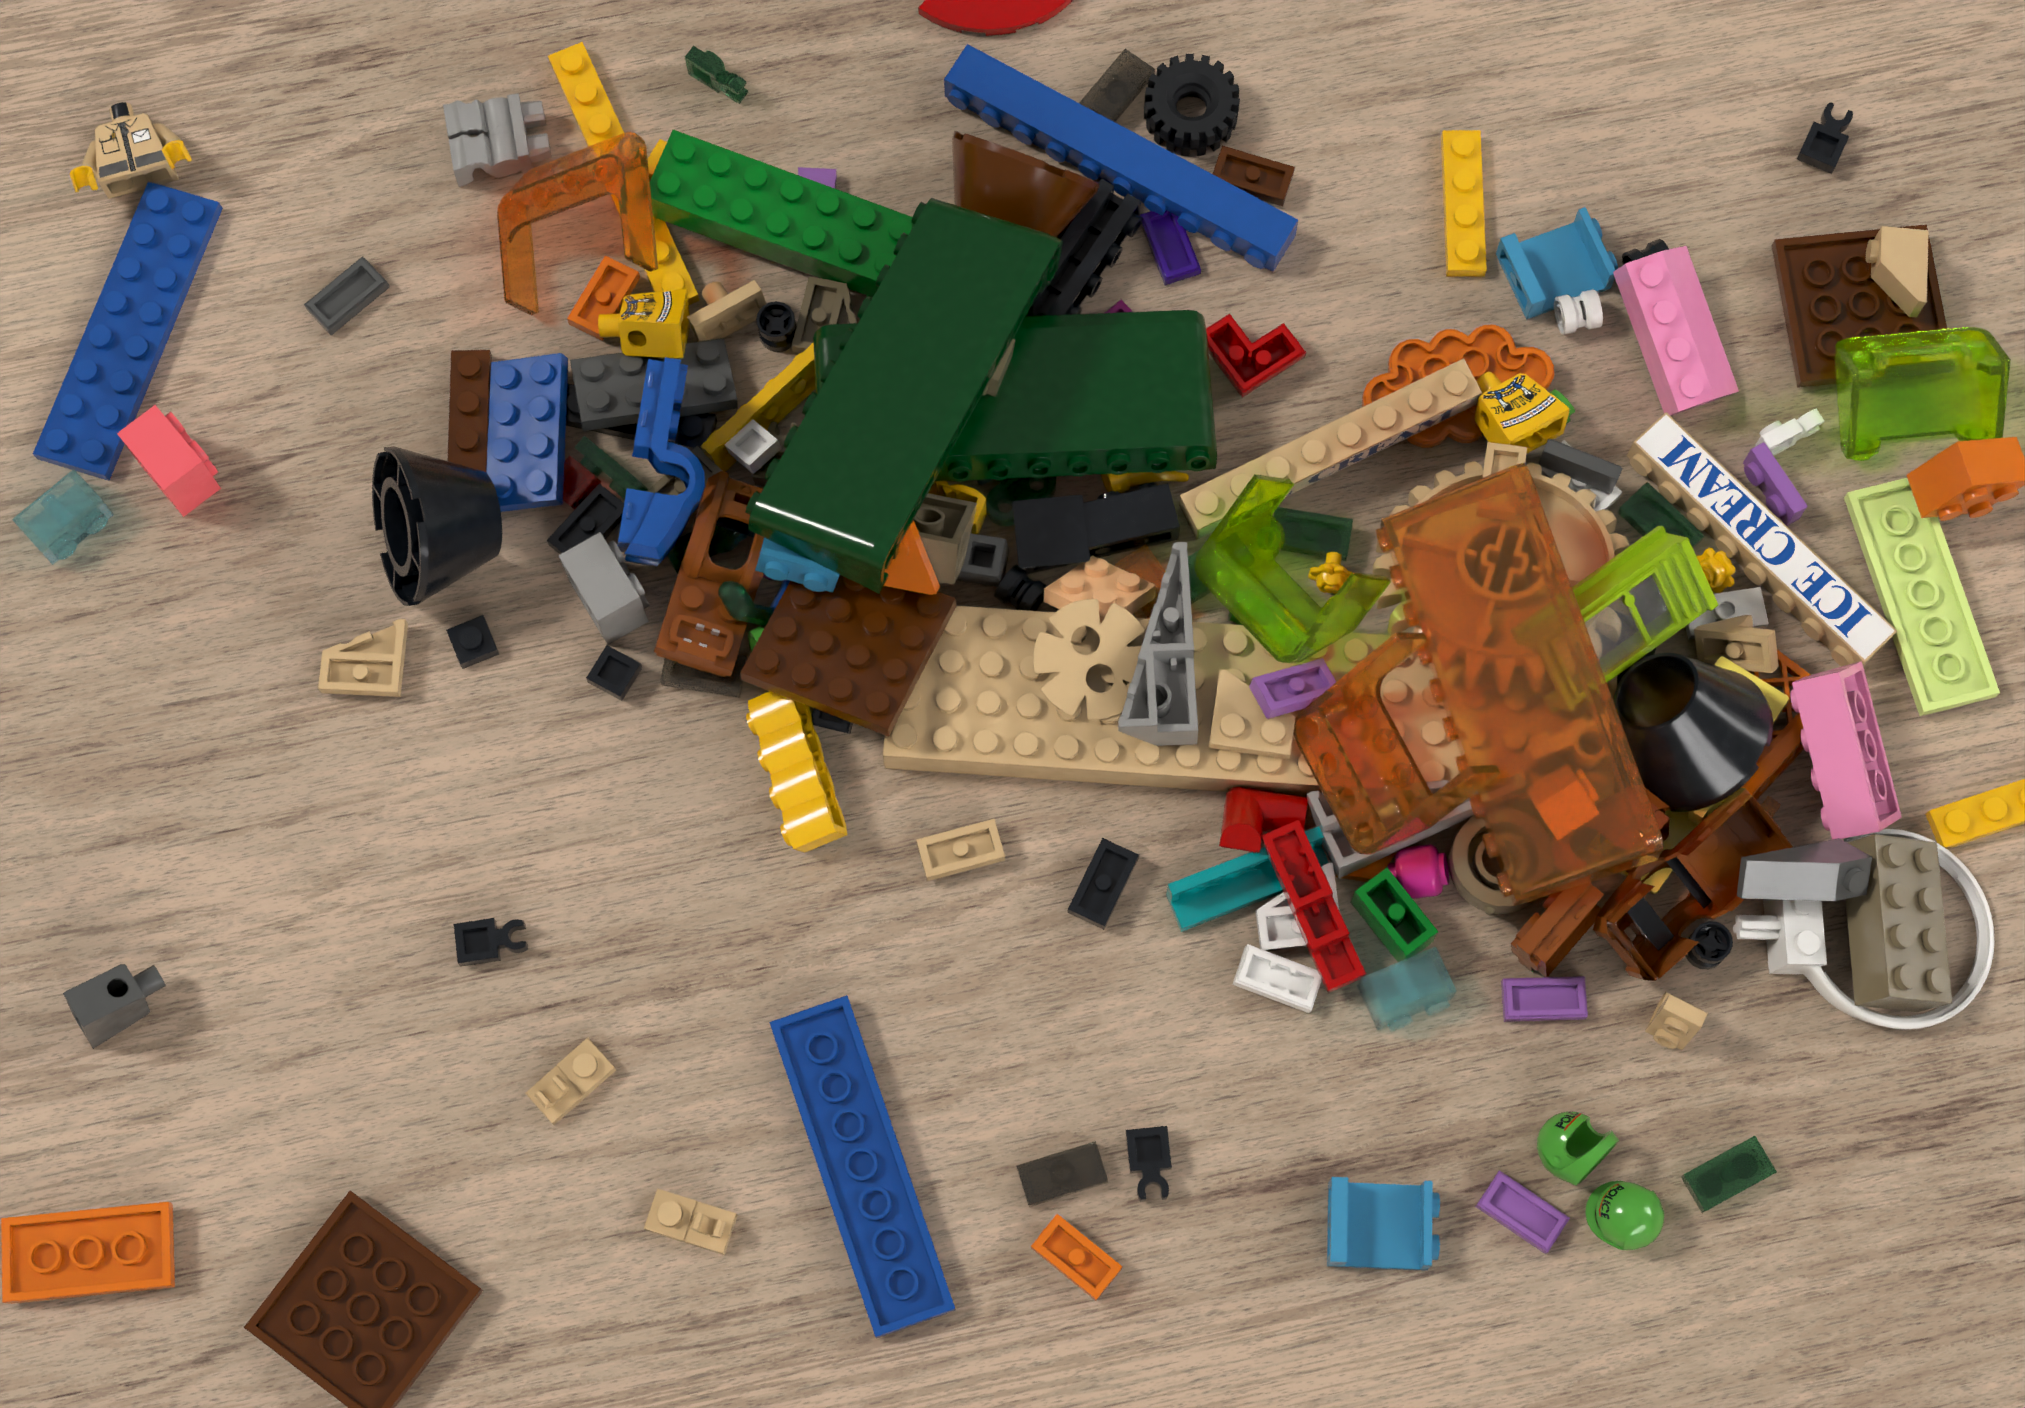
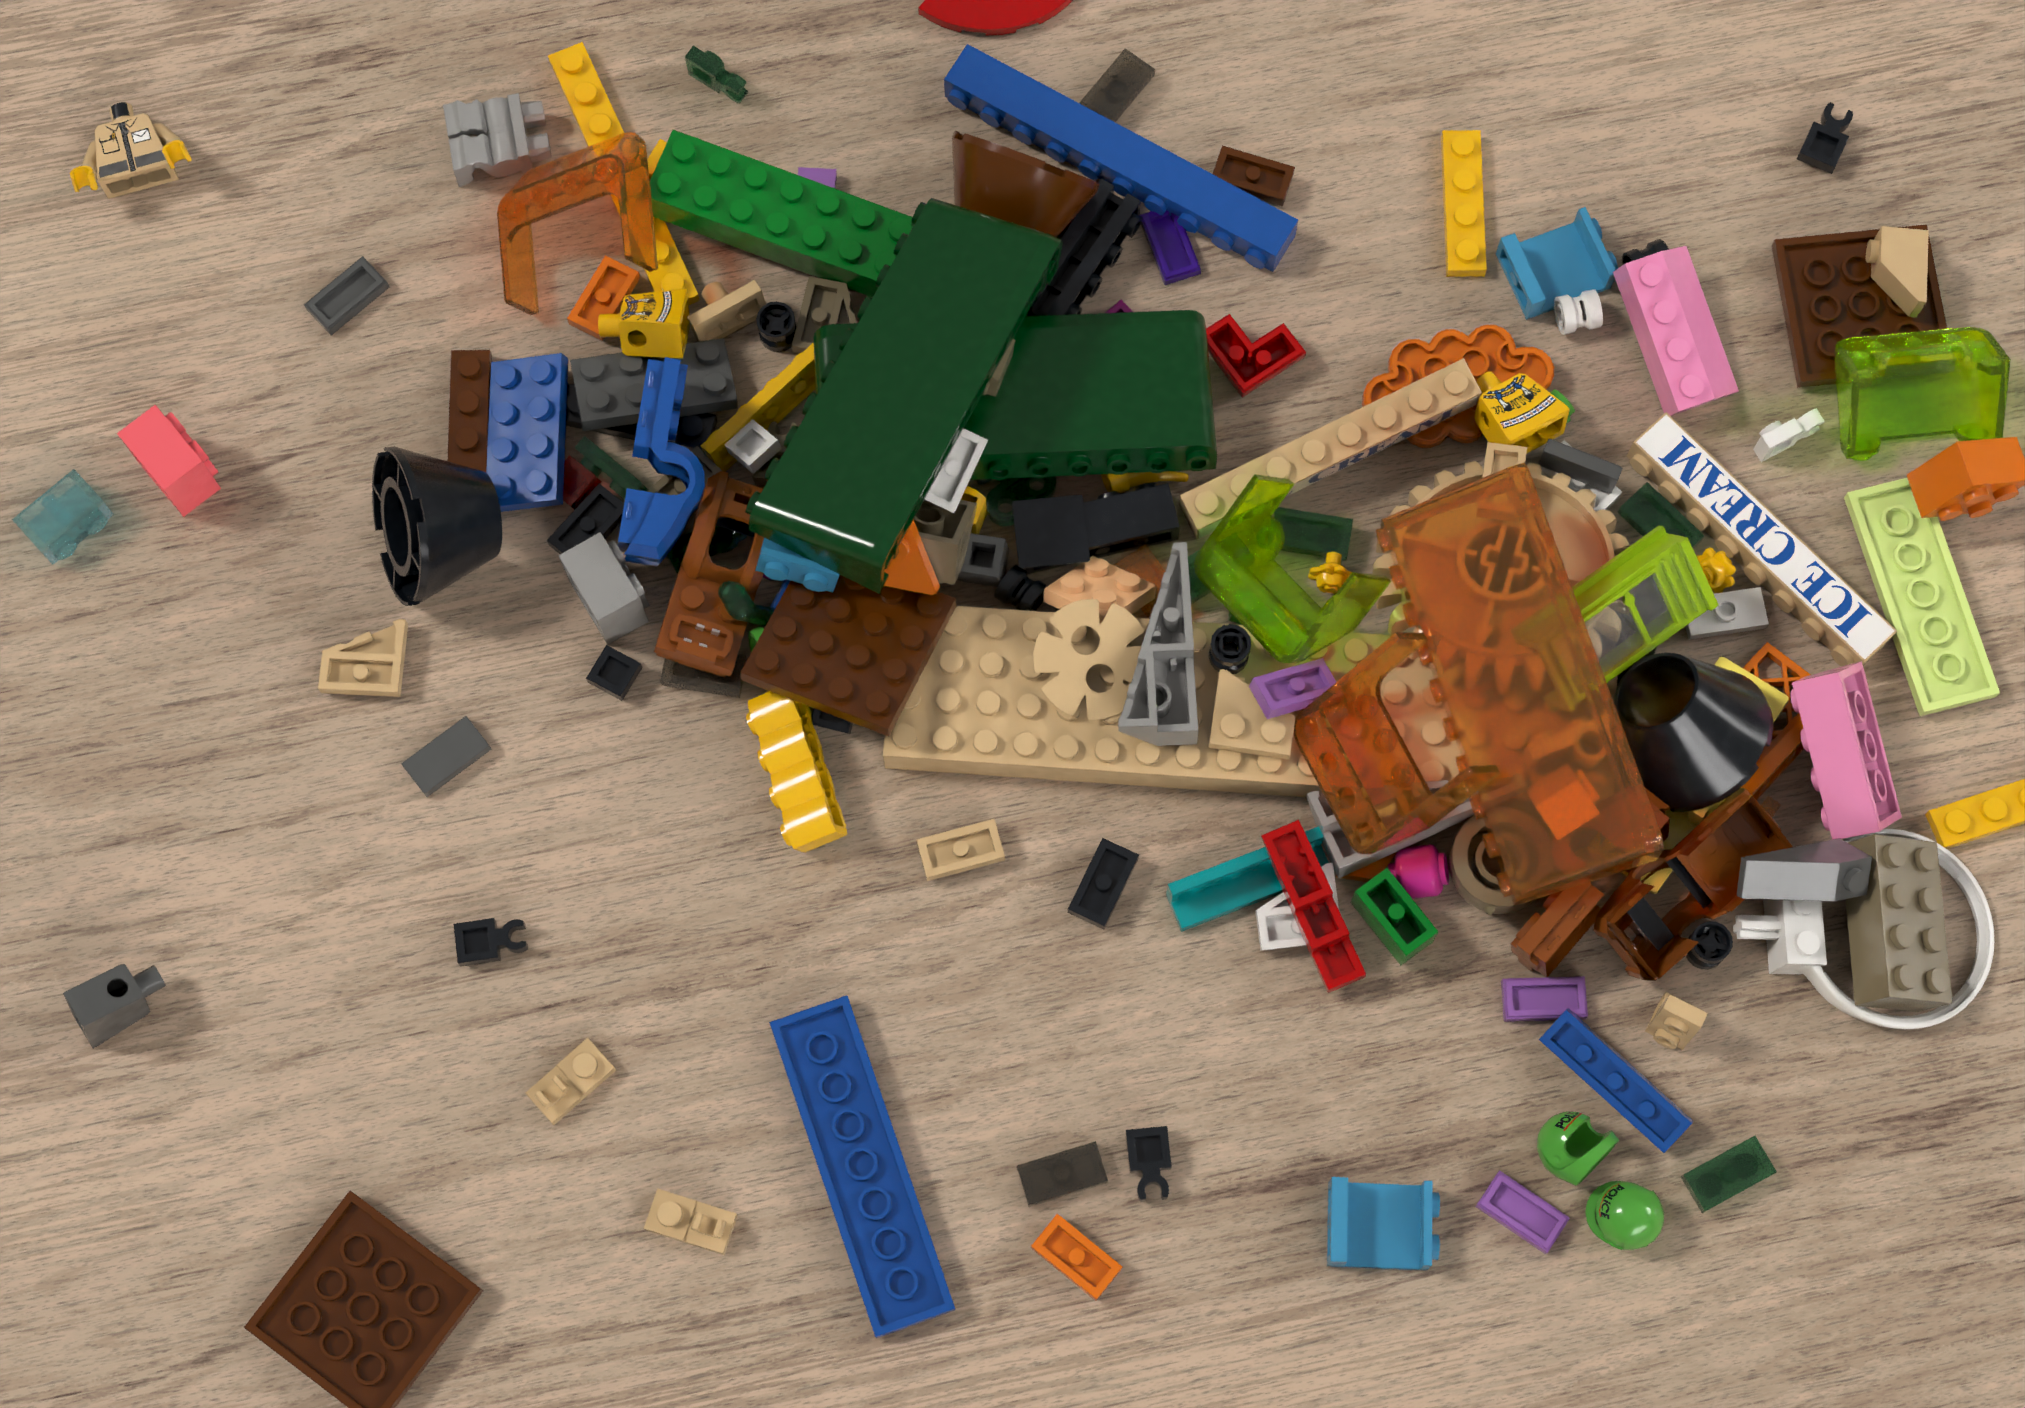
(87, 1252): orange plate -> none
(128, 330): blue plate -> none
(446, 756): none -> dark grey tile
(472, 642): black plate -> none
(957, 471): none -> white plate
(1196, 80): black tyre -> none
(1226, 655): none -> black wheel
(1254, 811): red brick -> none
(1277, 978): white plate -> none
(1407, 989): clear light blue brick -> none
(1616, 1080): none -> blue plate
(1738, 642): tan slope -> none
(1780, 494): medium lavender plate -> none

